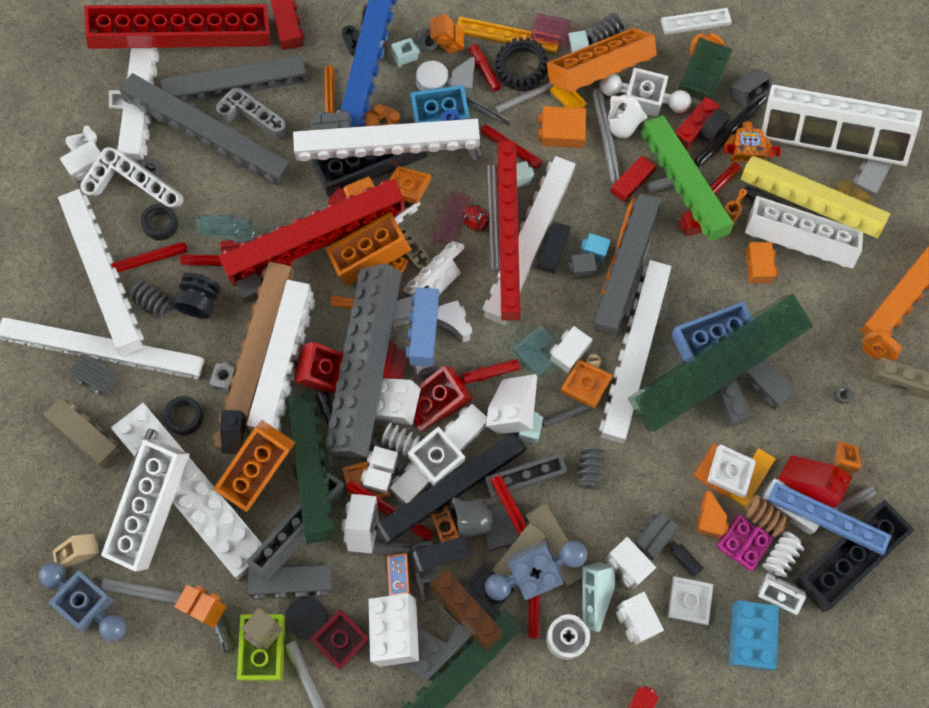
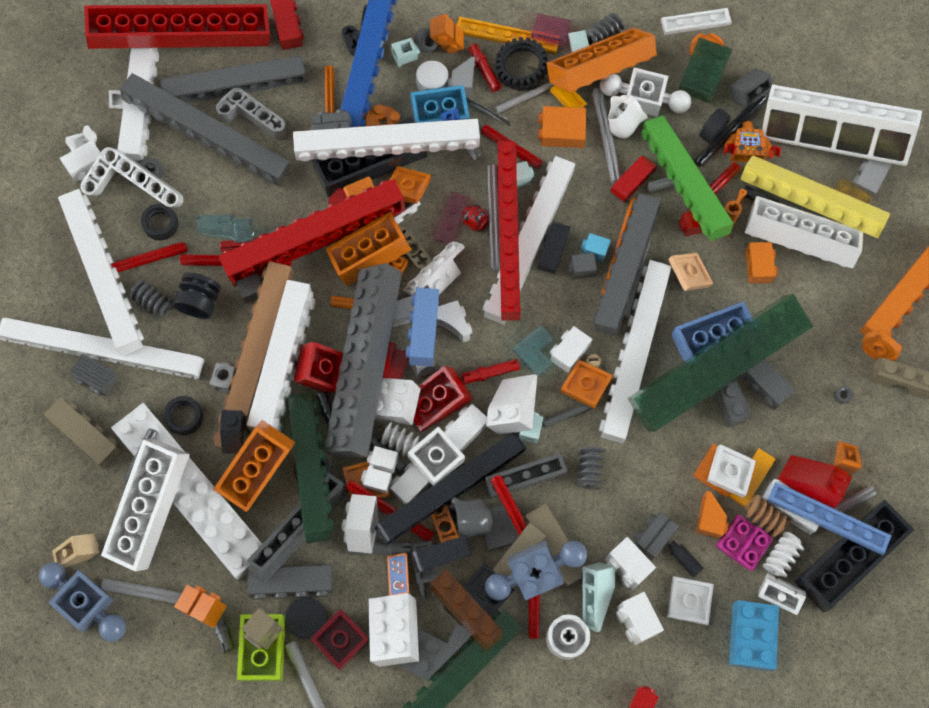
(690, 271): none -> light nougat tile
(691, 127): red brick -> none

